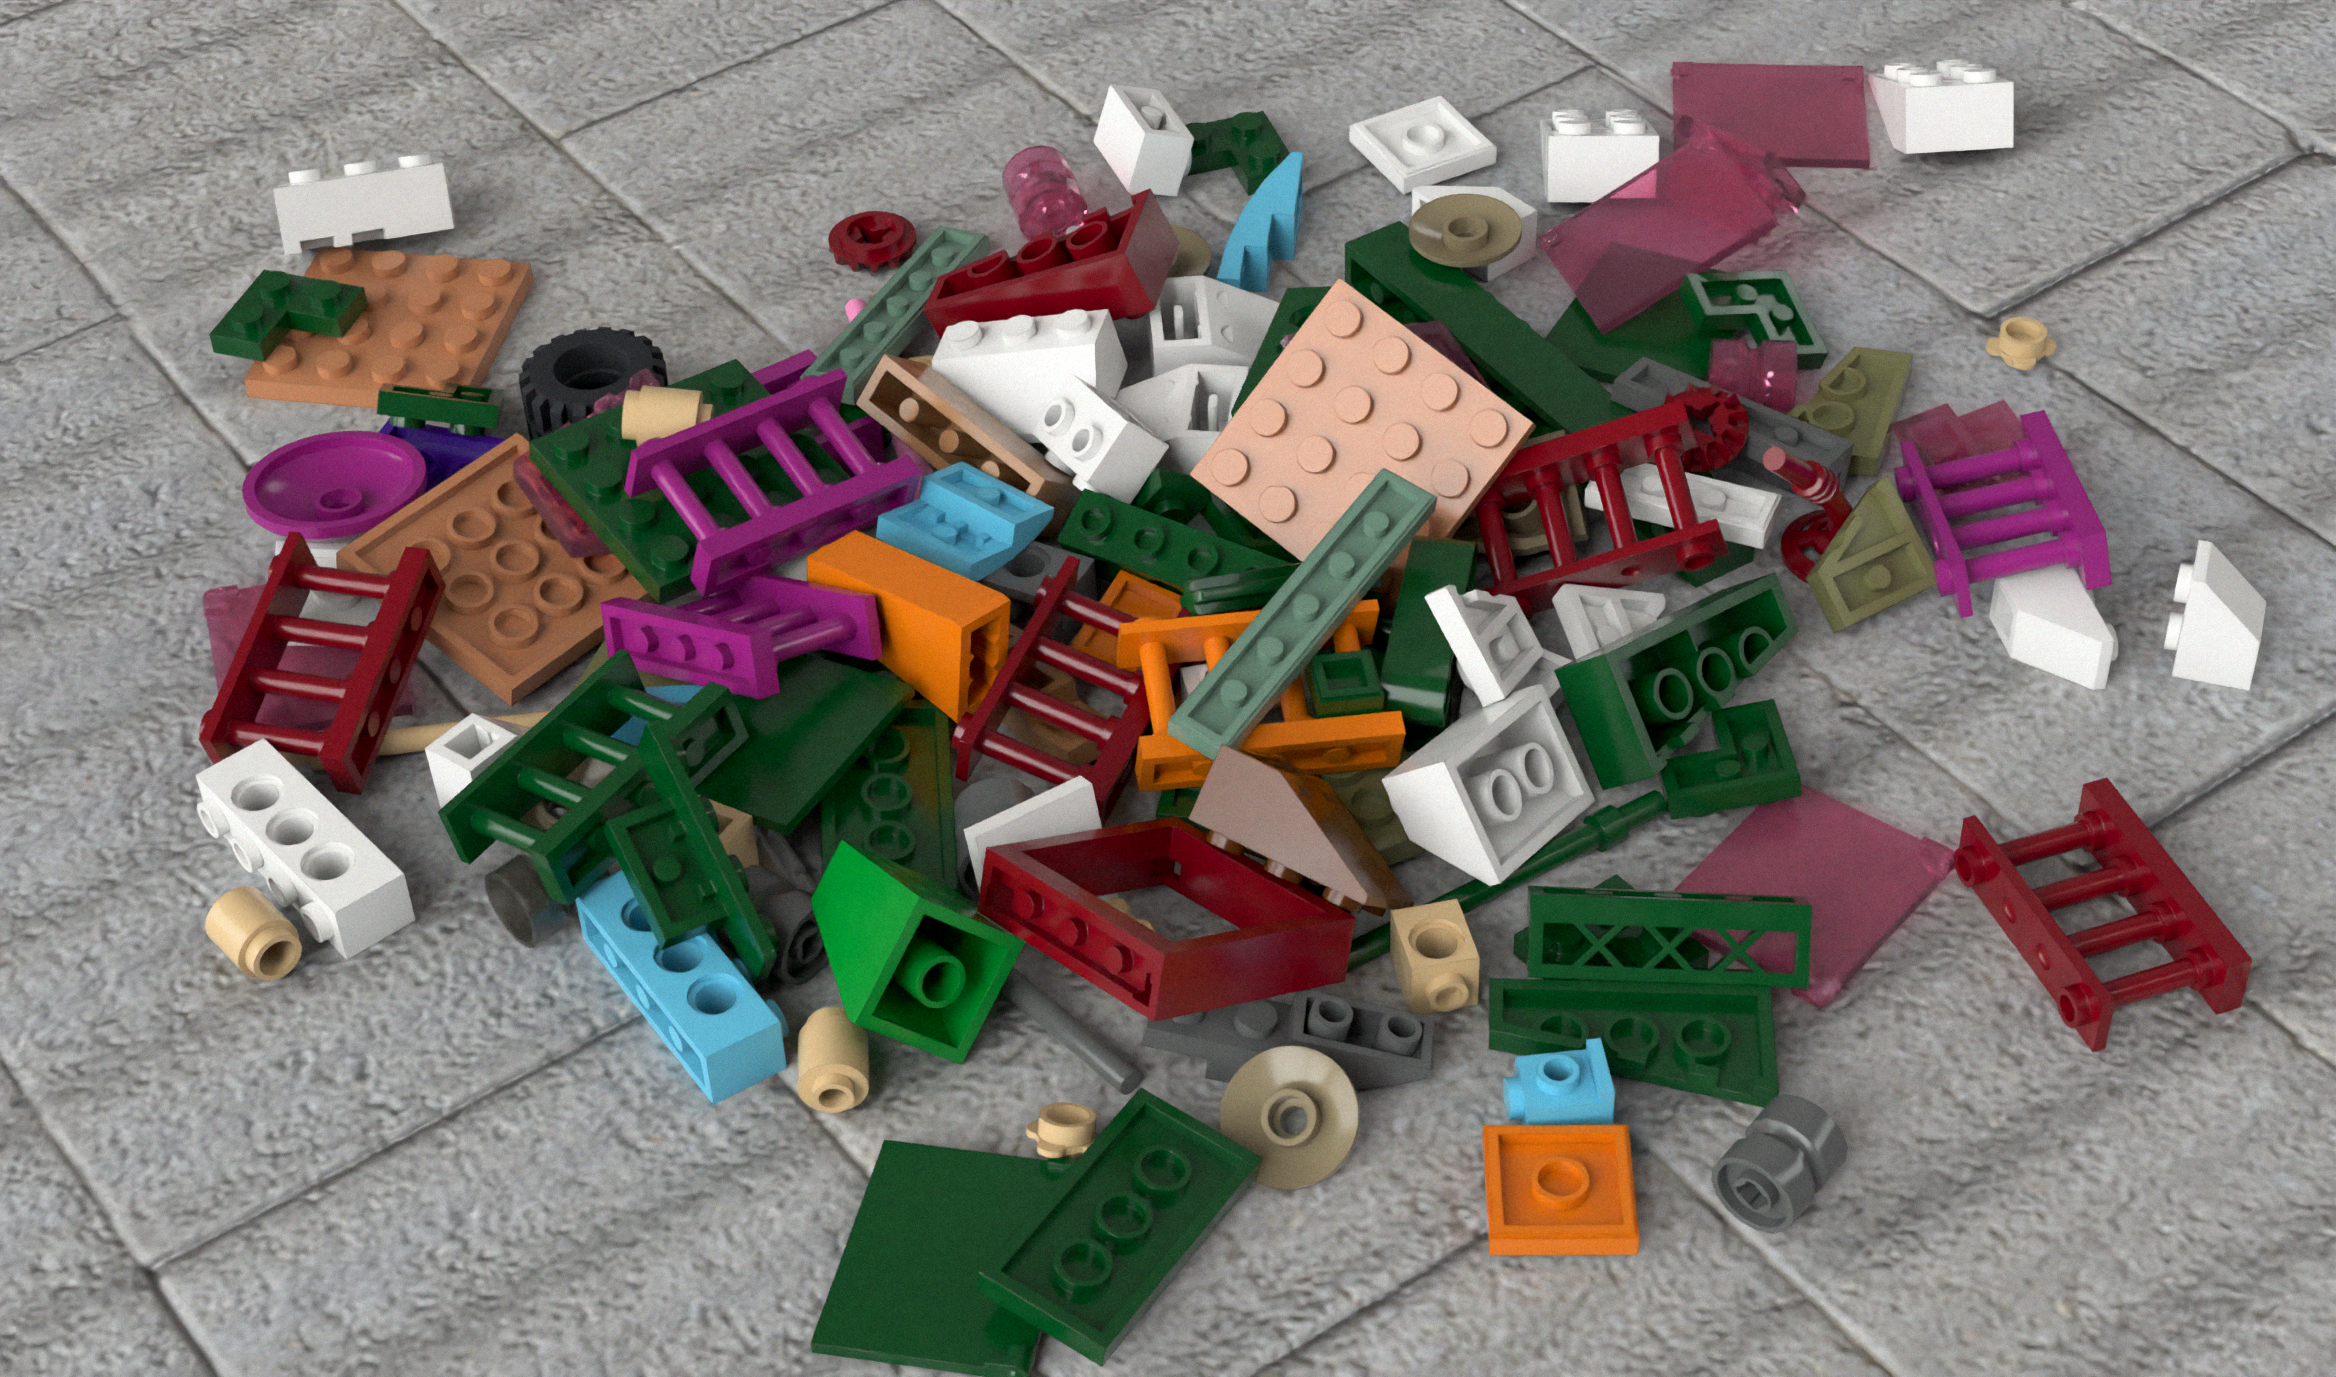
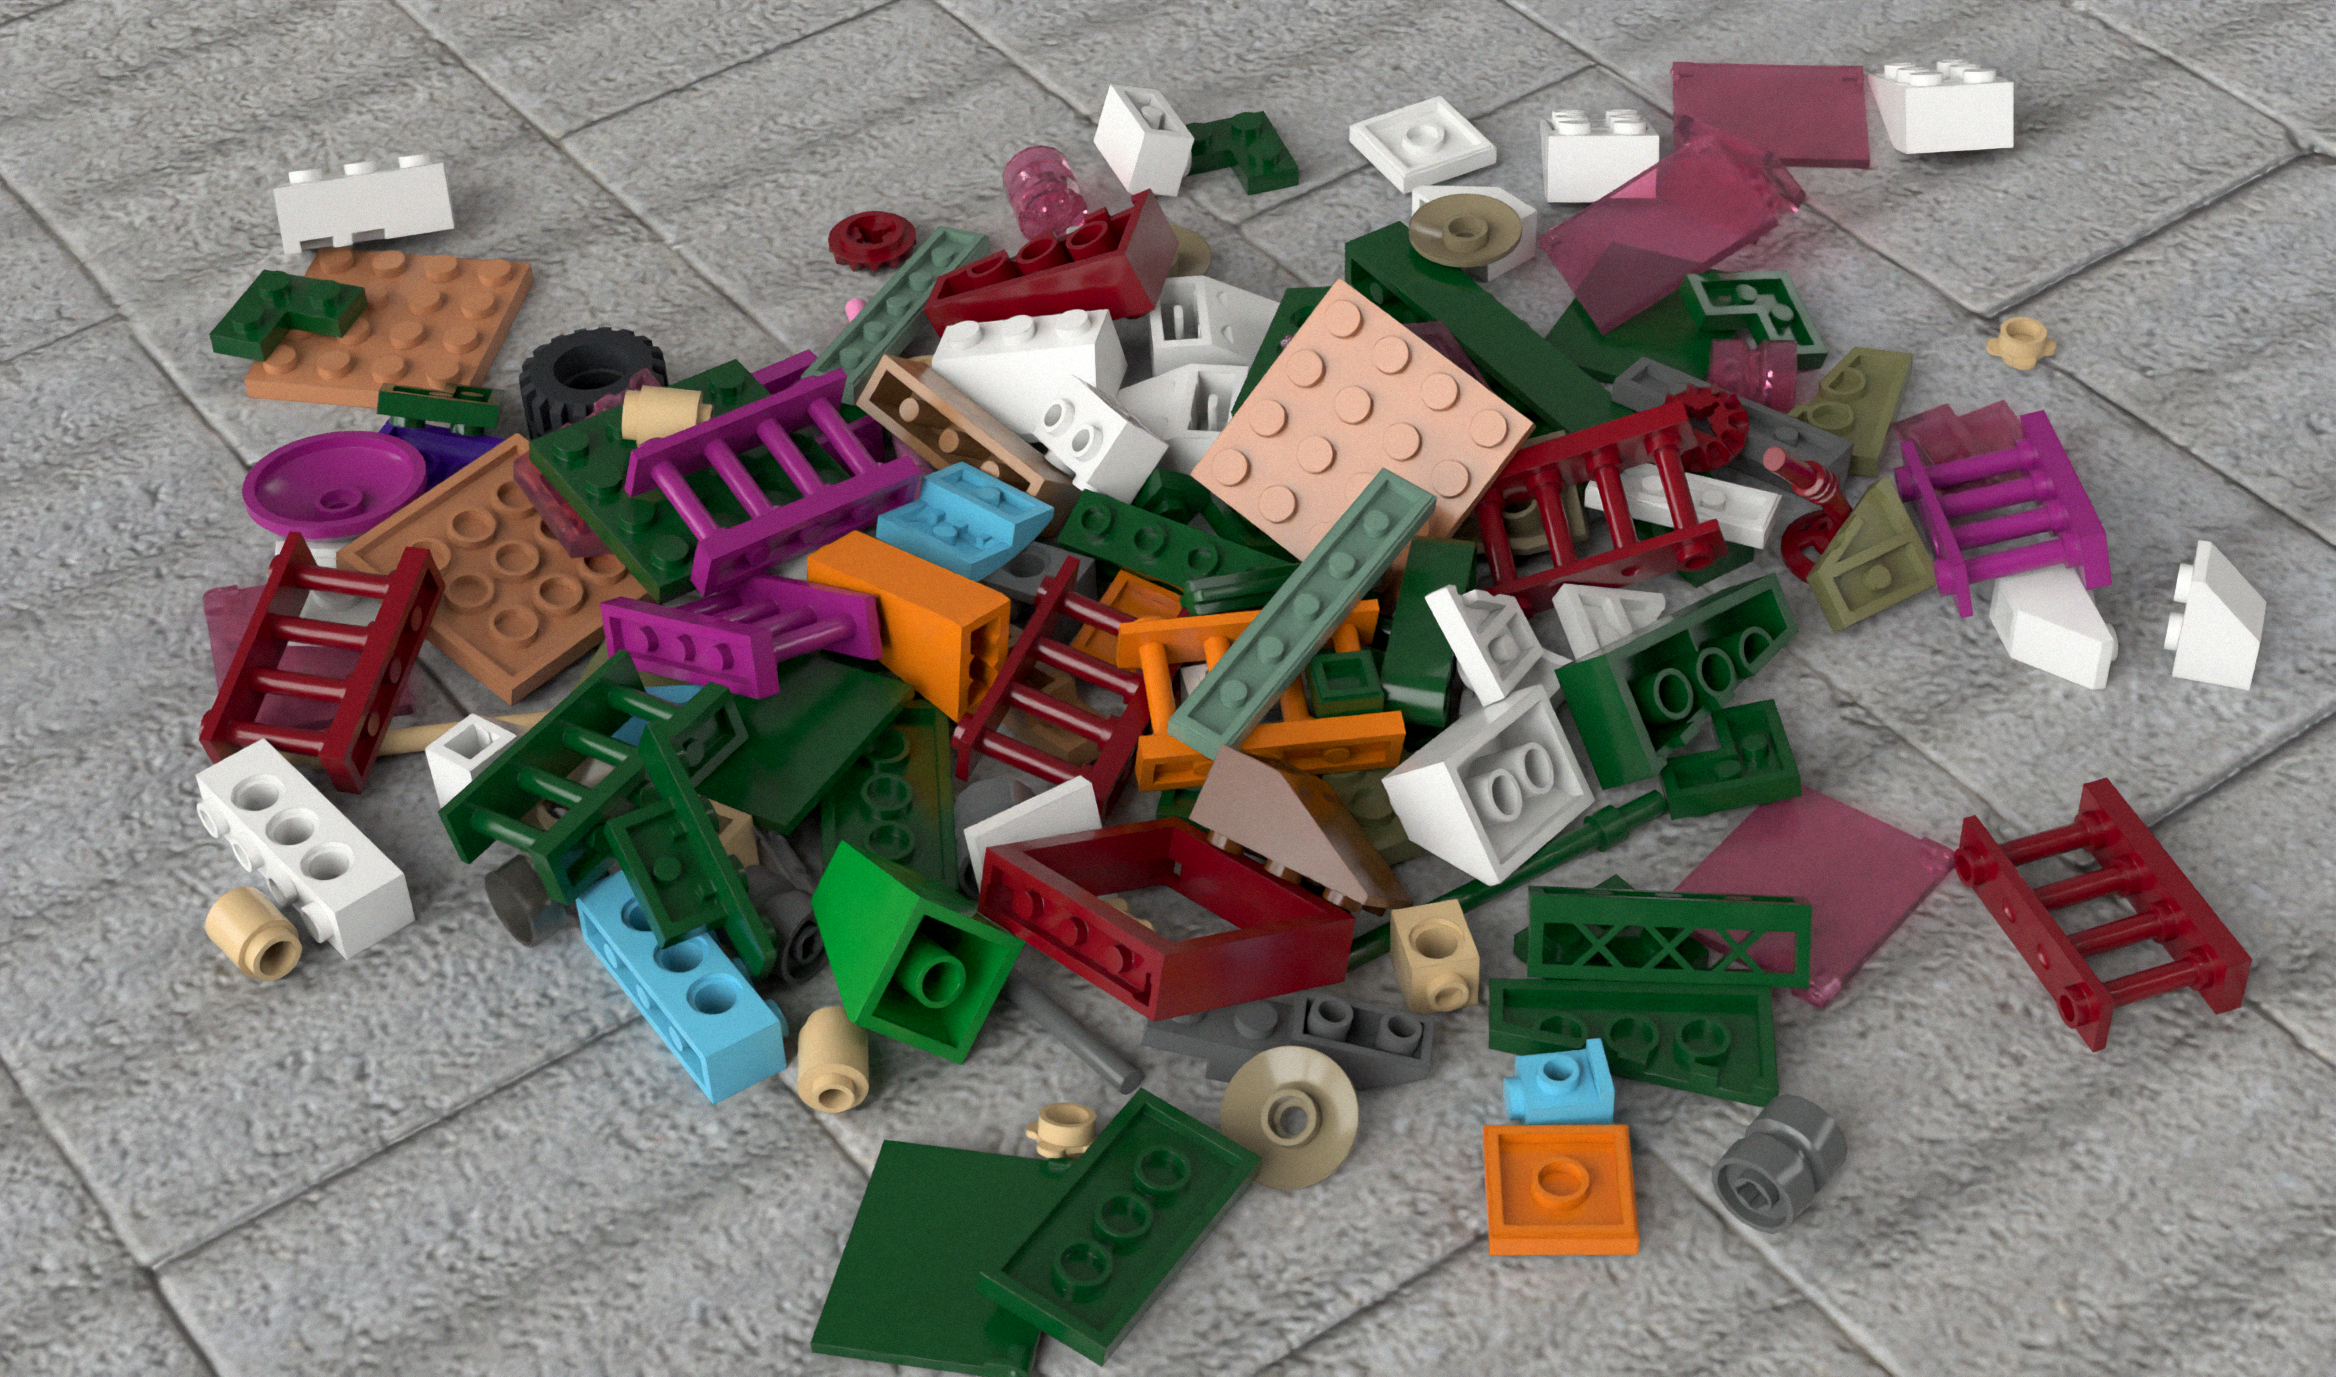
(1265, 228): medium azure slope -> none

